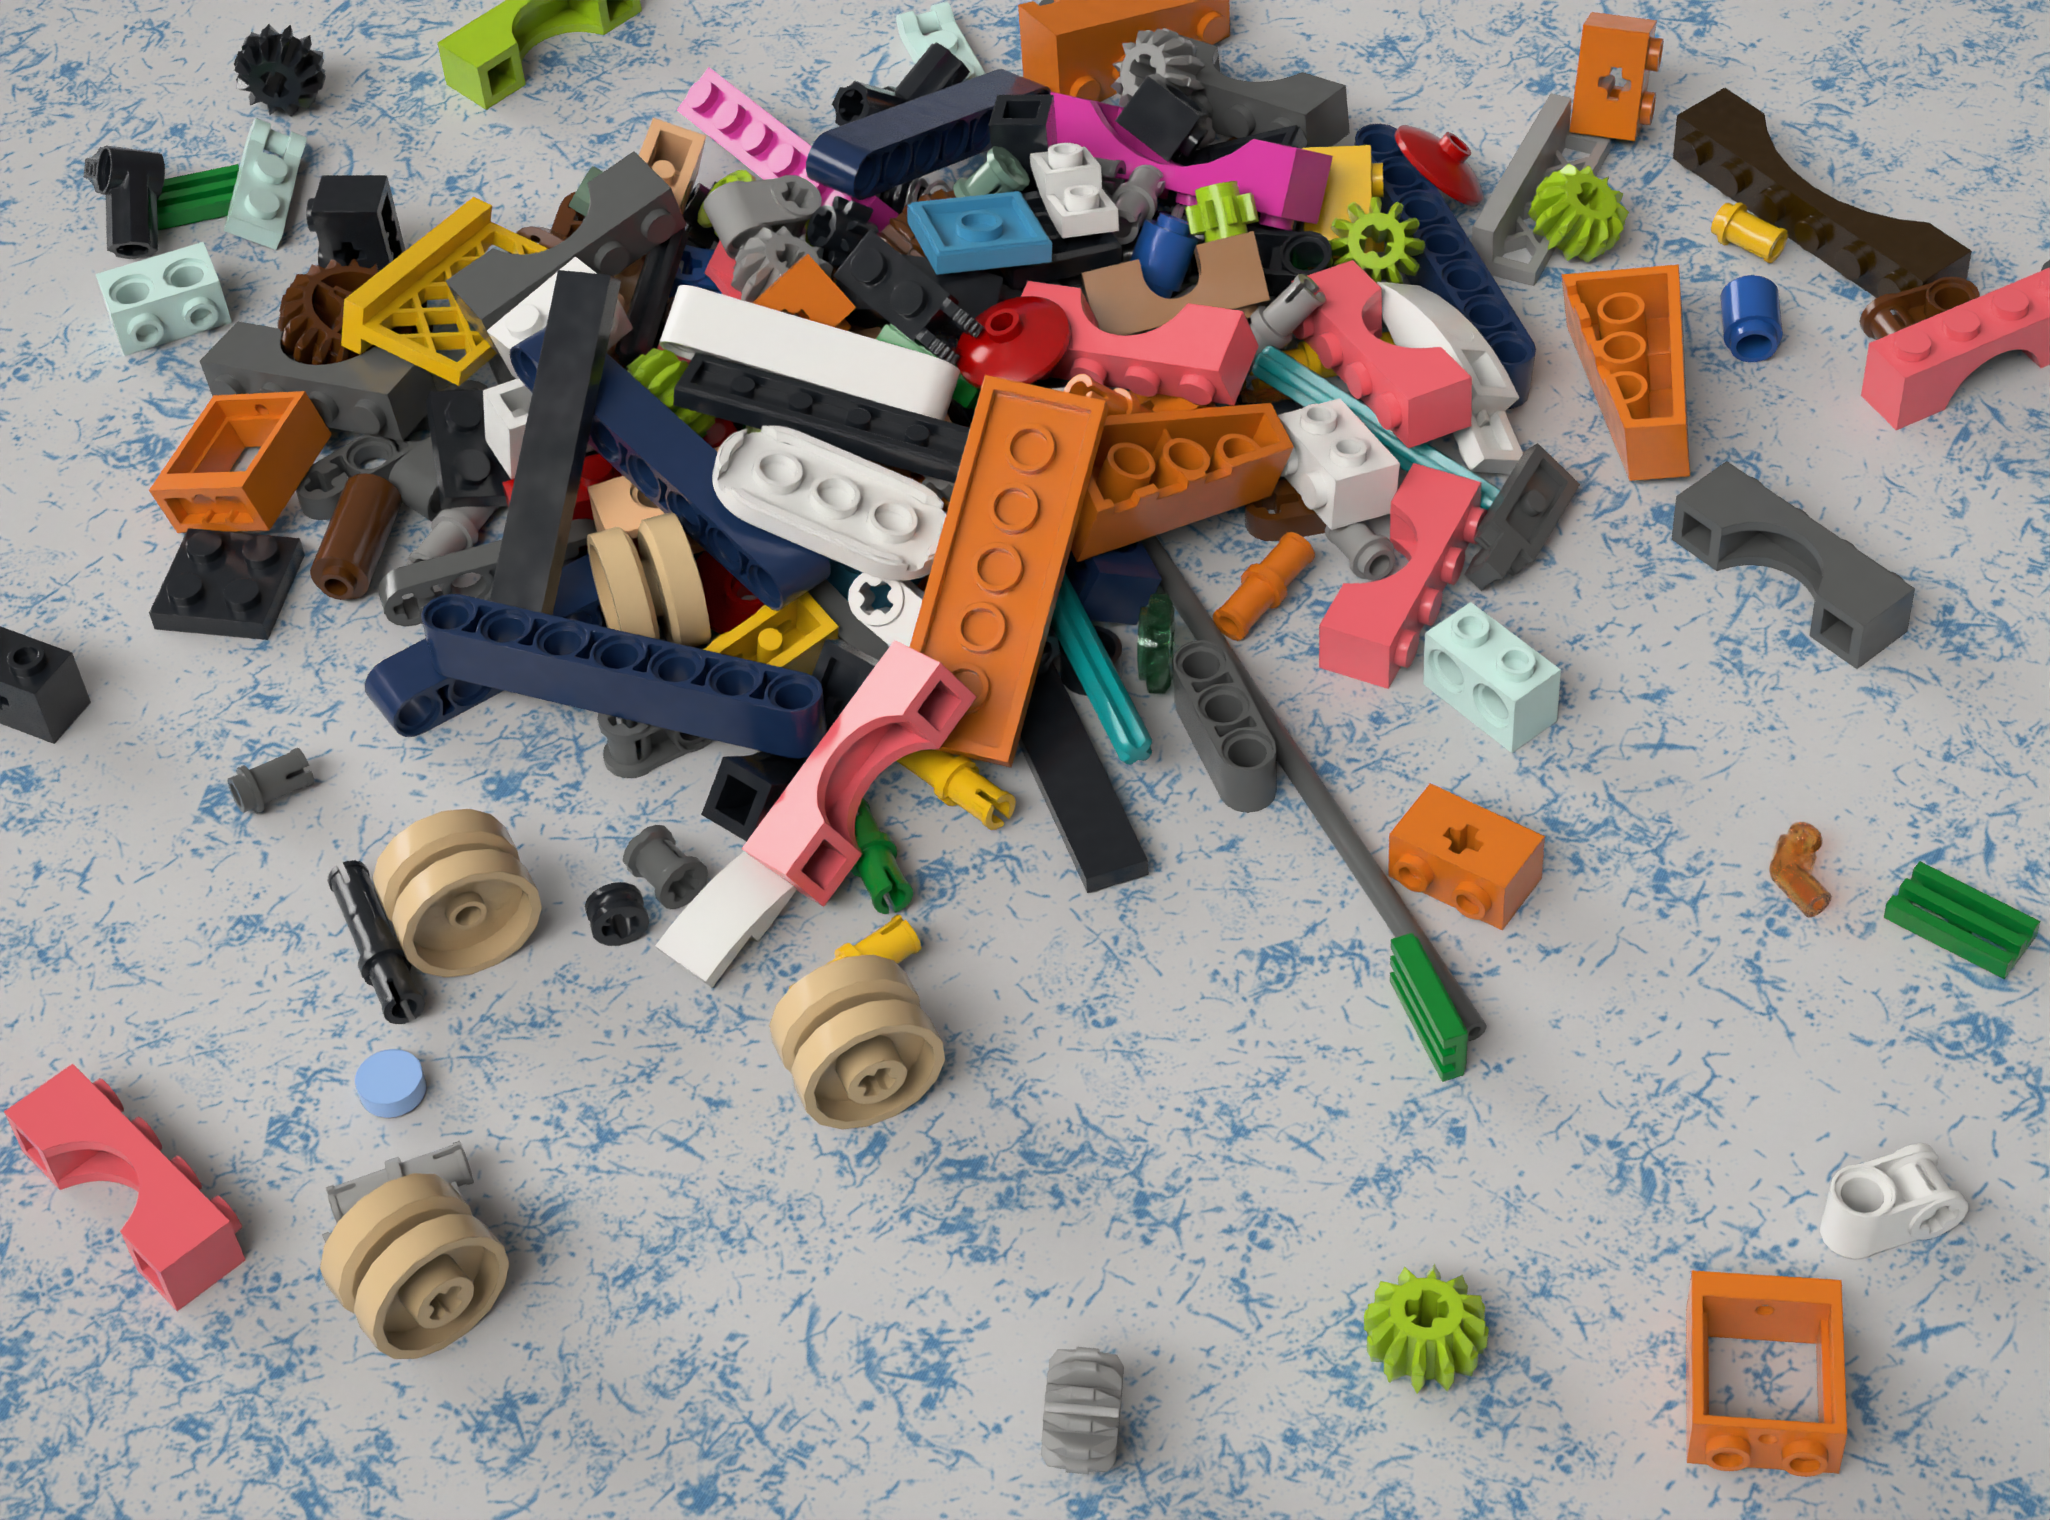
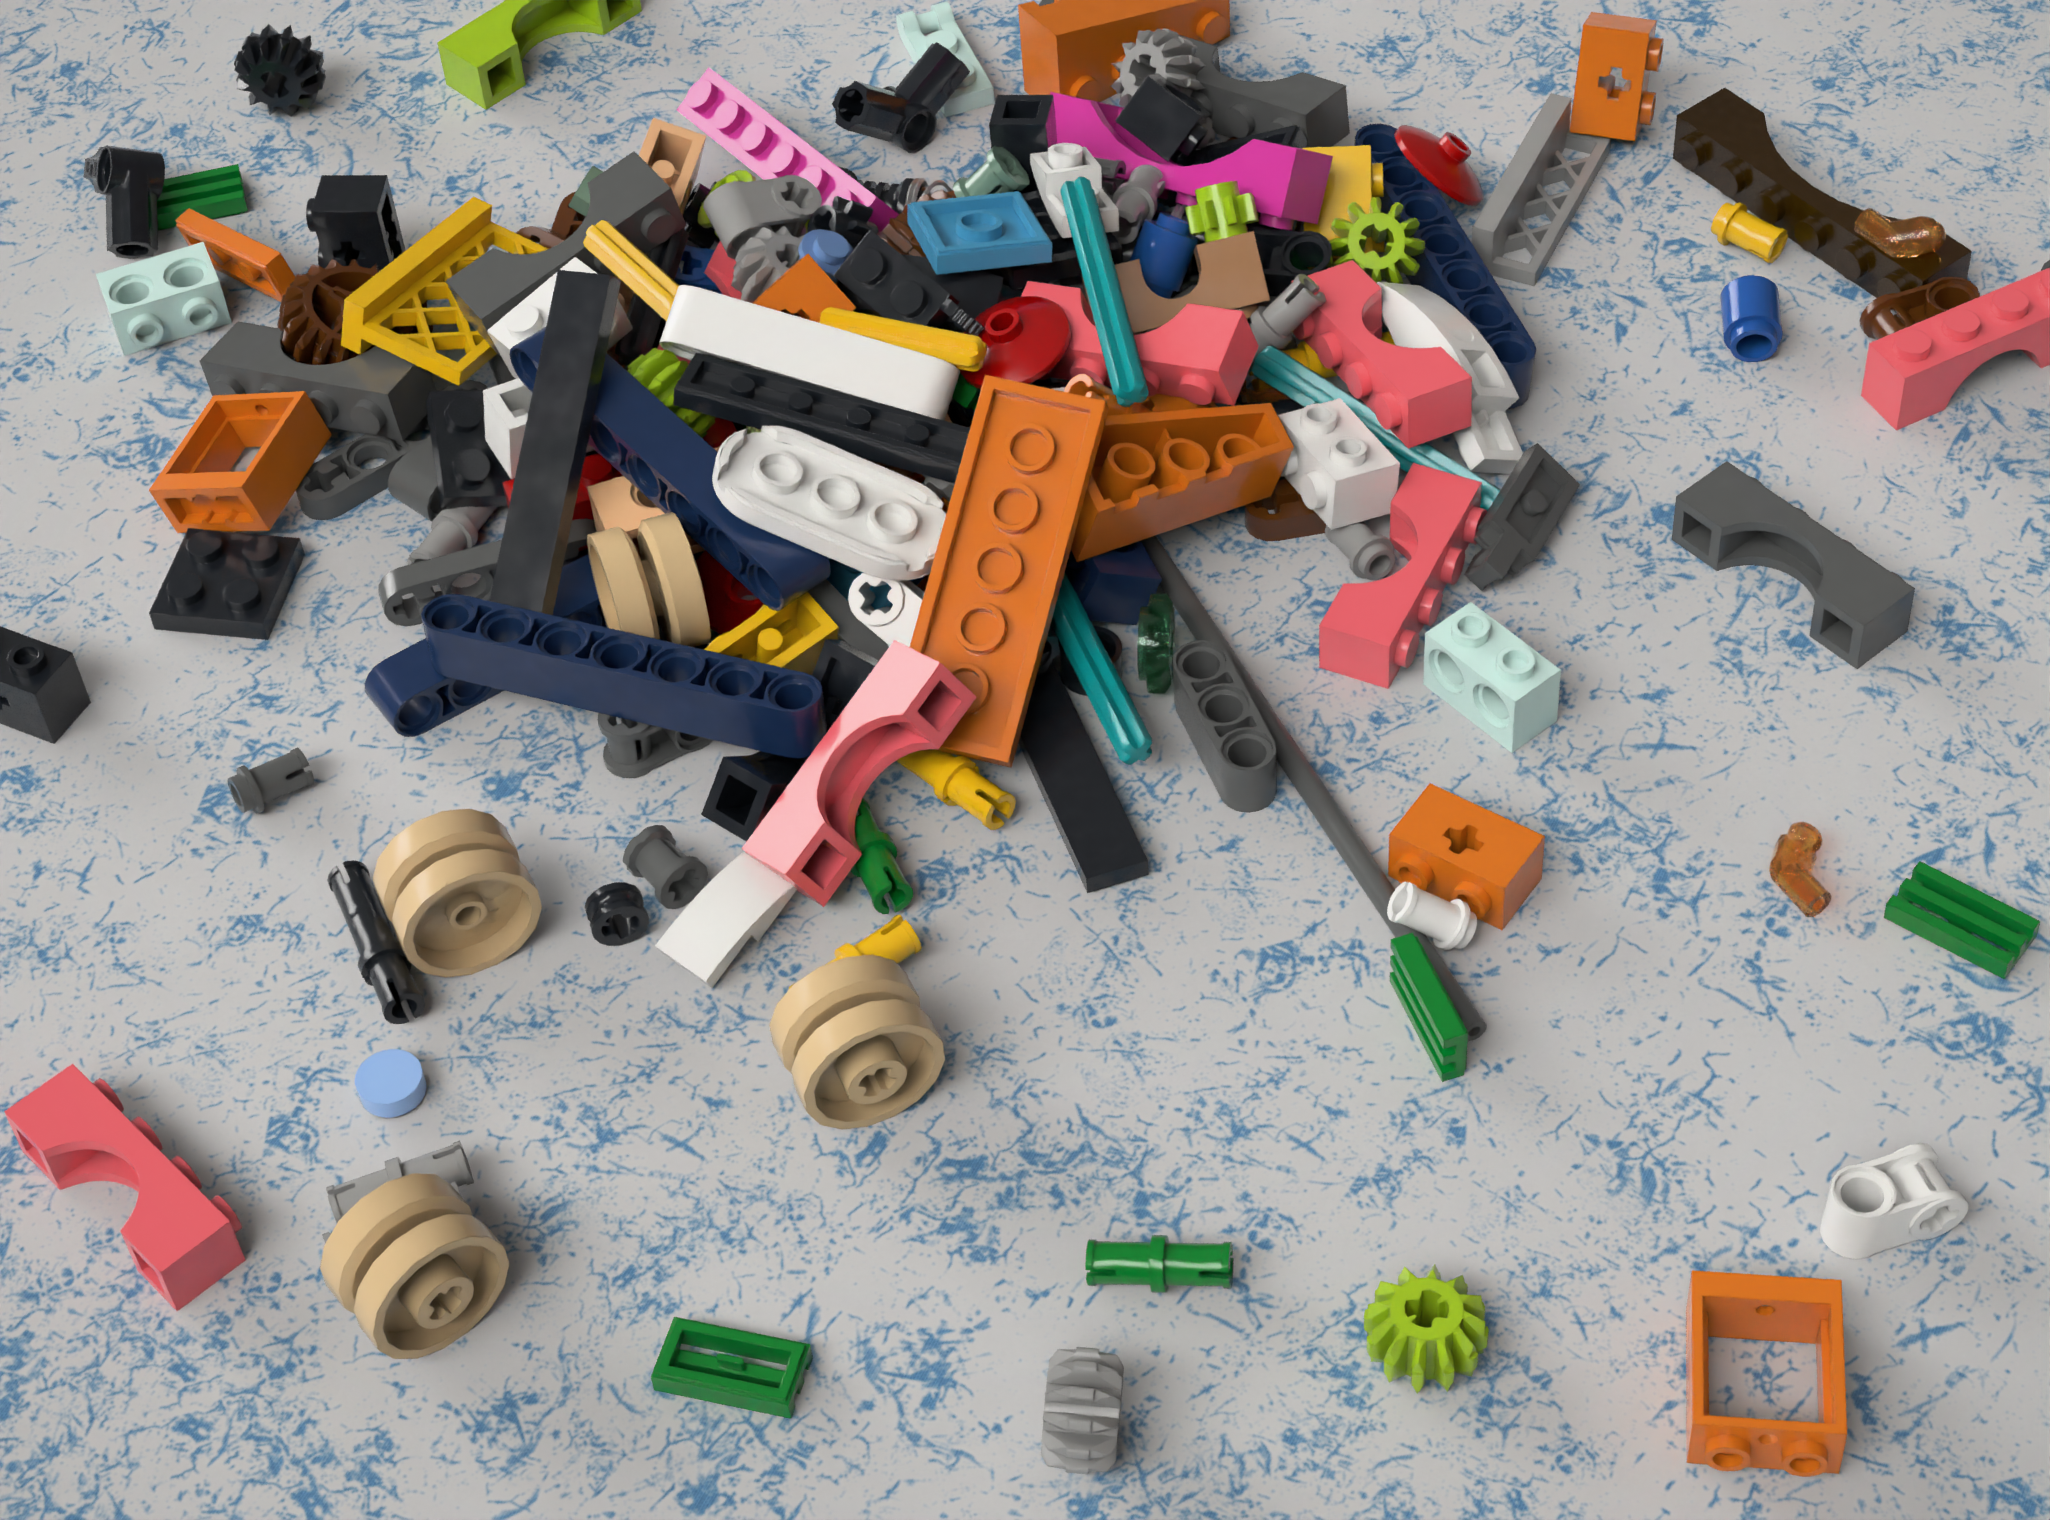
(238, 254): none -> orange tile
(264, 185): light aqua plate -> none
(356, 536): reddish brown brick -> none
(631, 267): none -> yellow axle
(726, 1377): none -> green tile
(826, 249): none -> medium blue plate
(913, 136): dark blue beam -> none
(957, 348): none -> yellow axle
(1104, 292): none -> teal axle
(1159, 1263): none -> green pin
(1263, 586): orange pin -> none
(1447, 922): none -> white pin
(1578, 213): lime gear -> none
(1634, 357): orange wedge -> none
(1903, 237): none -> clear orange arm

